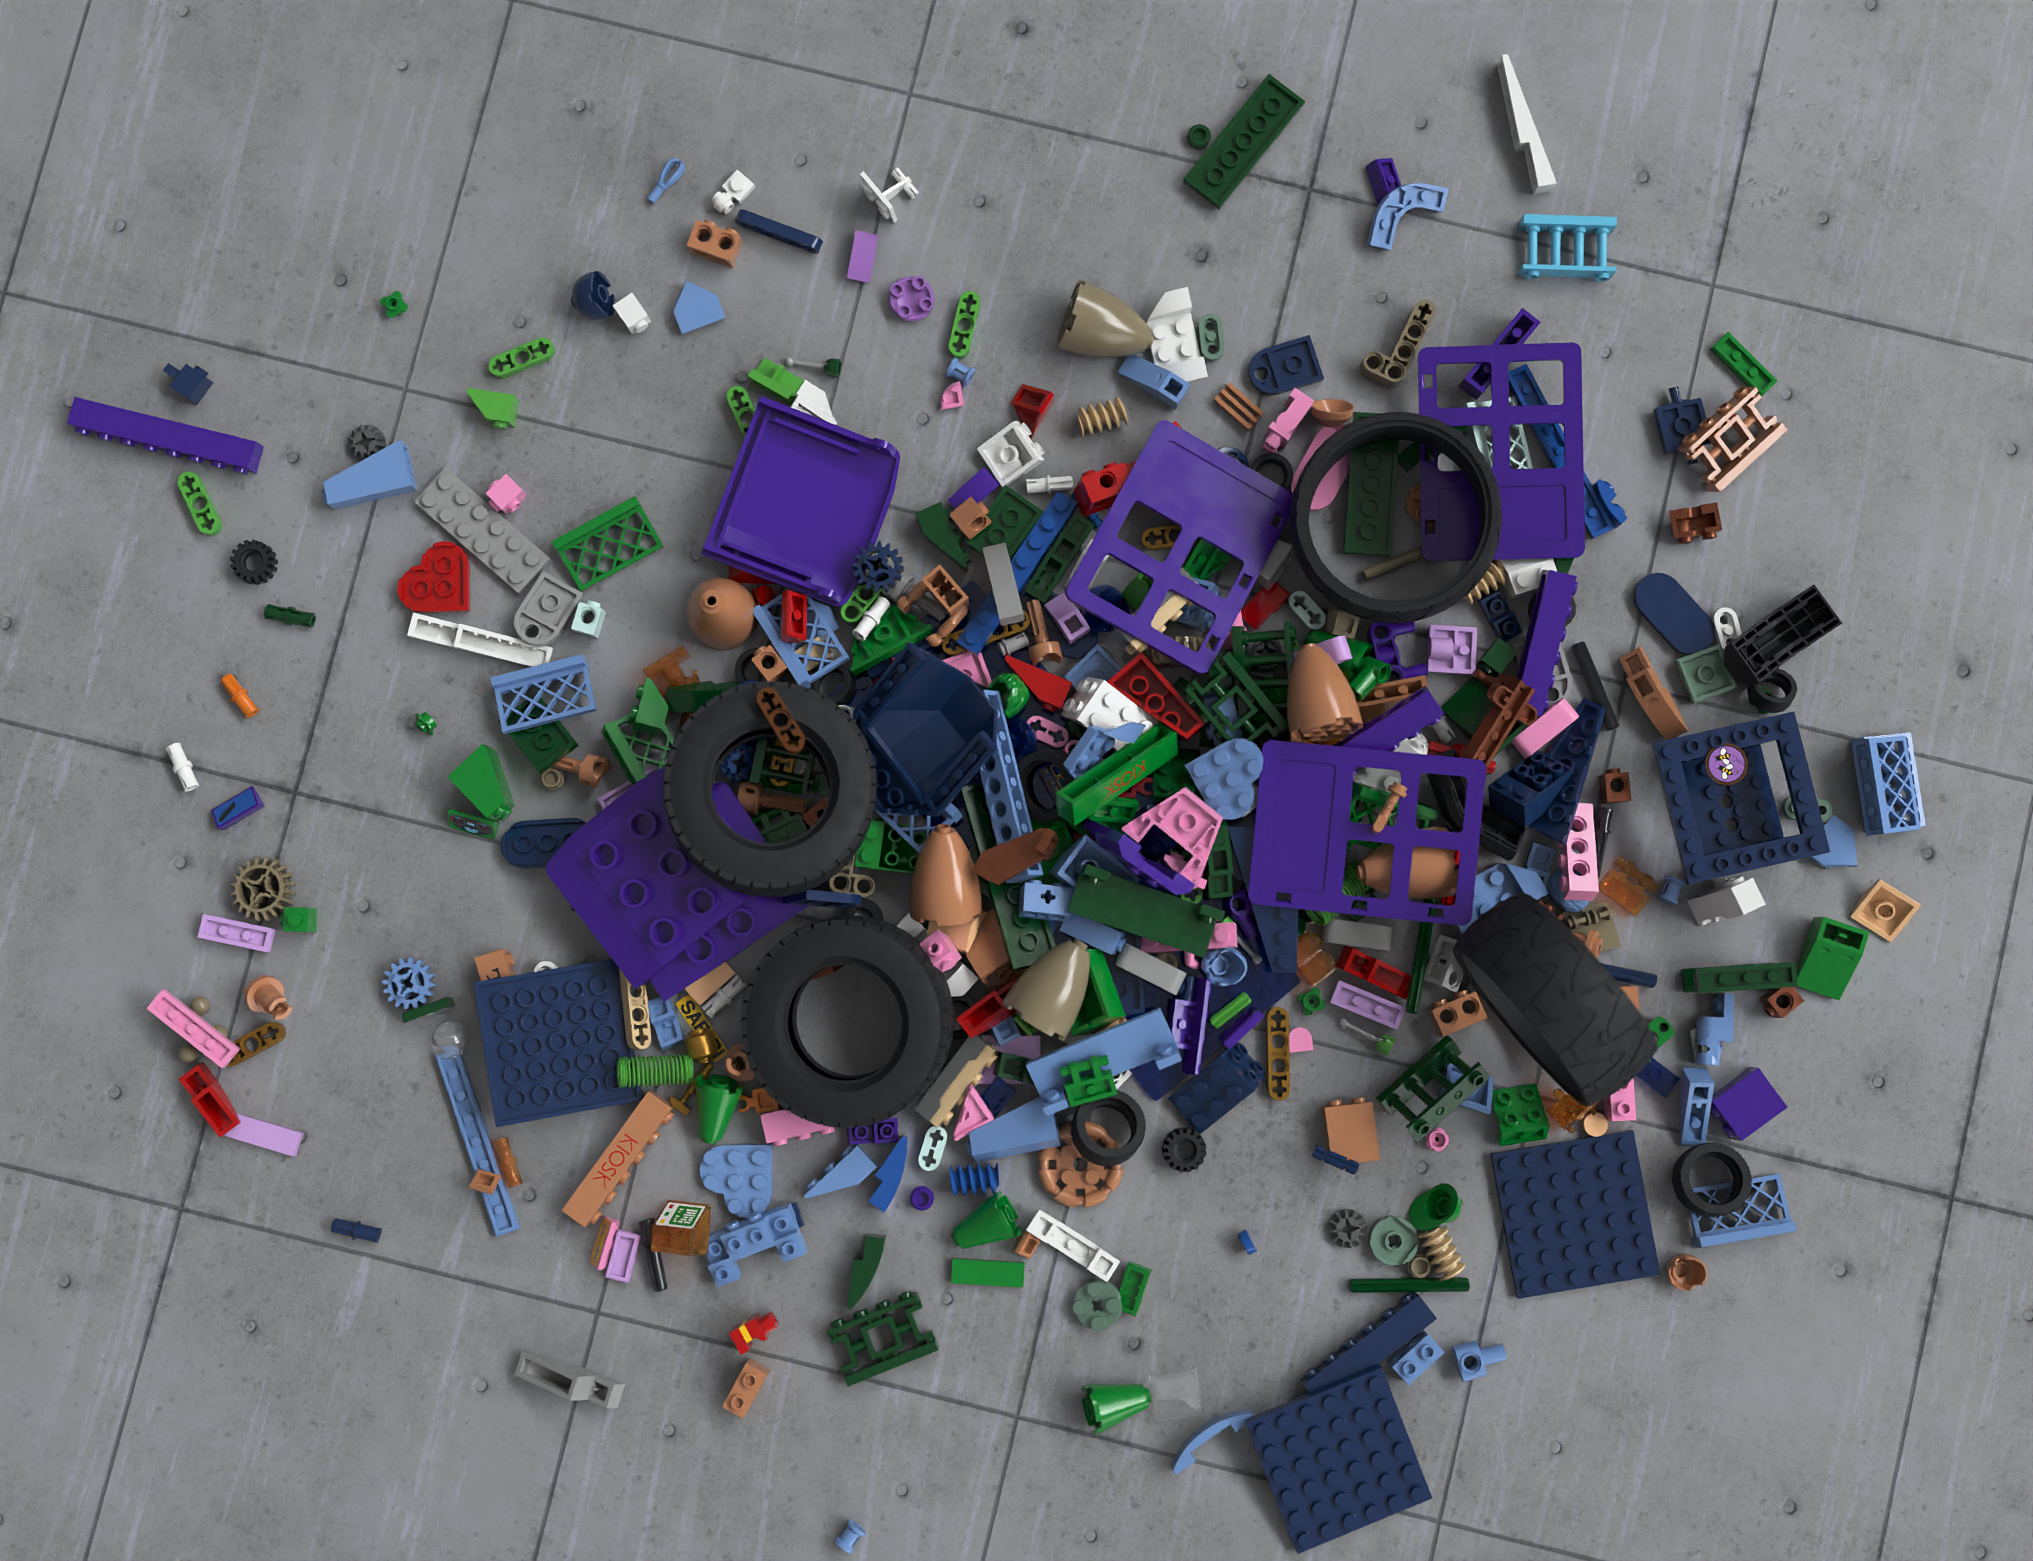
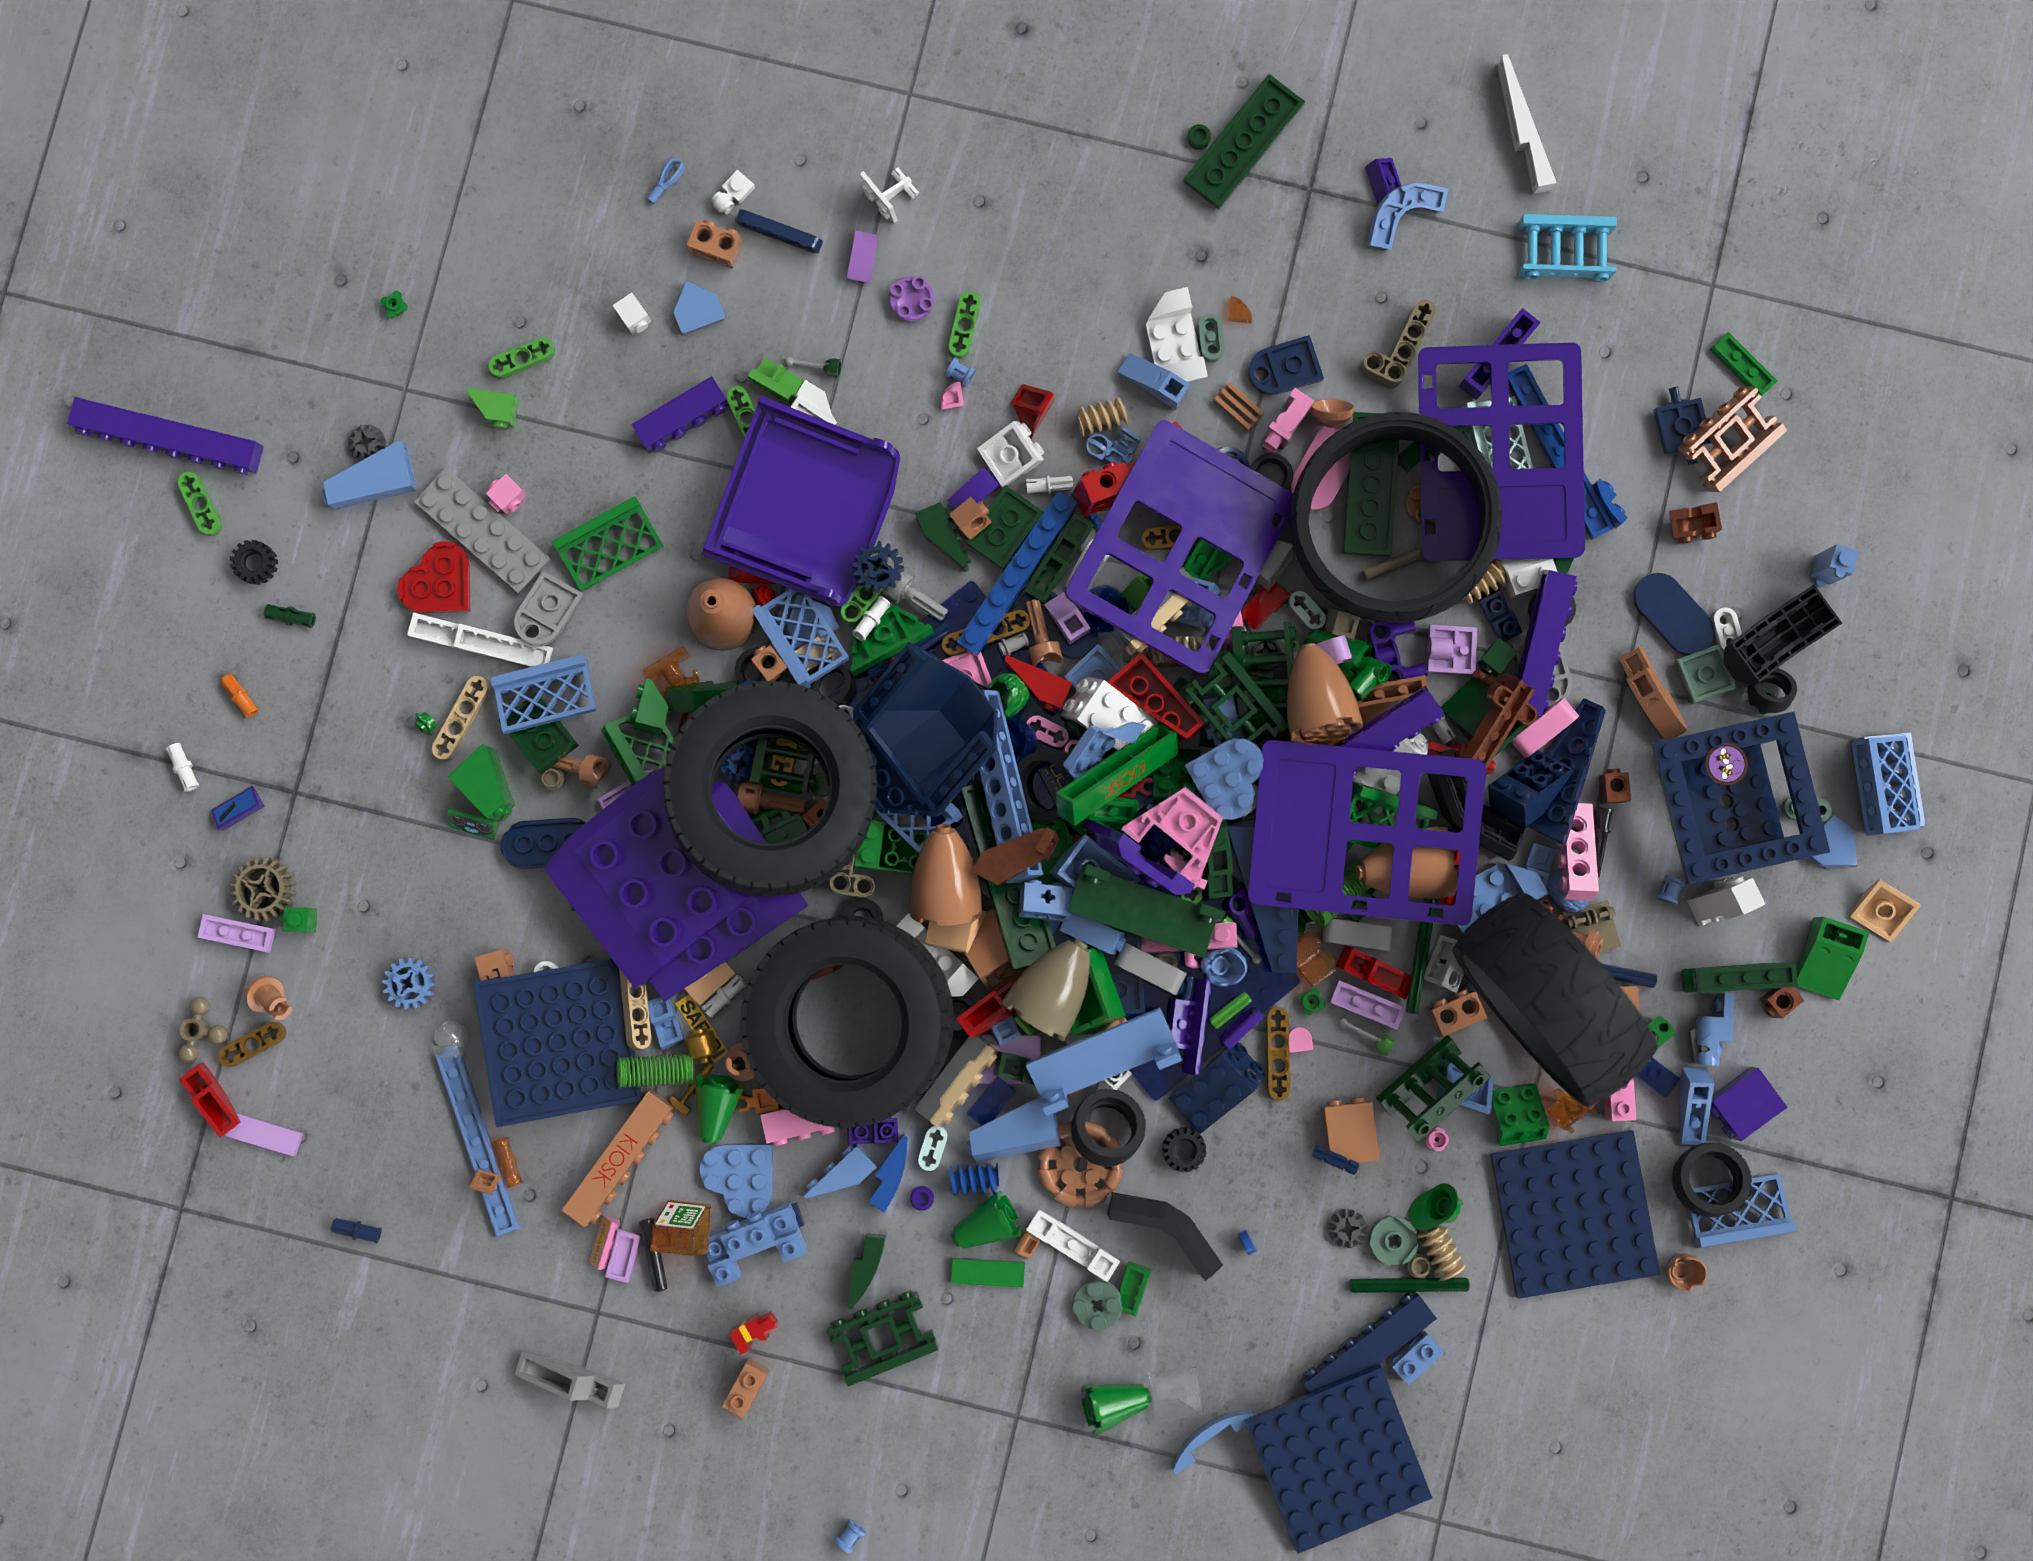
(189, 381): dark blue brick -> none
(193, 1028): bright pink plate -> none
(428, 1009): dark green tile -> none
(464, 719): none -> tan beam
(592, 296): dark blue cylinder -> none
(592, 629): light aqua brick -> none
(680, 415): none -> dark purple brick
(793, 617): red brick -> none
(796, 732): reddish brown beam -> none
(824, 899): dark blue tile -> none
(941, 950): bright pink brick -> none
(947, 595): nougat torso -> none
(972, 1114): bright pink tile -> none
(1003, 584): light grey slope -> none
(1089, 1087): green plate -> none
(1102, 325): dark tan cylinder -> none
(1119, 451): none -> medium blue piece
(1170, 1220): none -> black piece
(1239, 311): none -> clear orange tile
(1397, 791): nougat hinge -> none
(1482, 1358): medium blue piece -> none
(1595, 684): black axle -> none
(1595, 1124): light nougat tile -> none
(1622, 891): clear orange plate -> none
(1833, 565): none -> medium blue brick

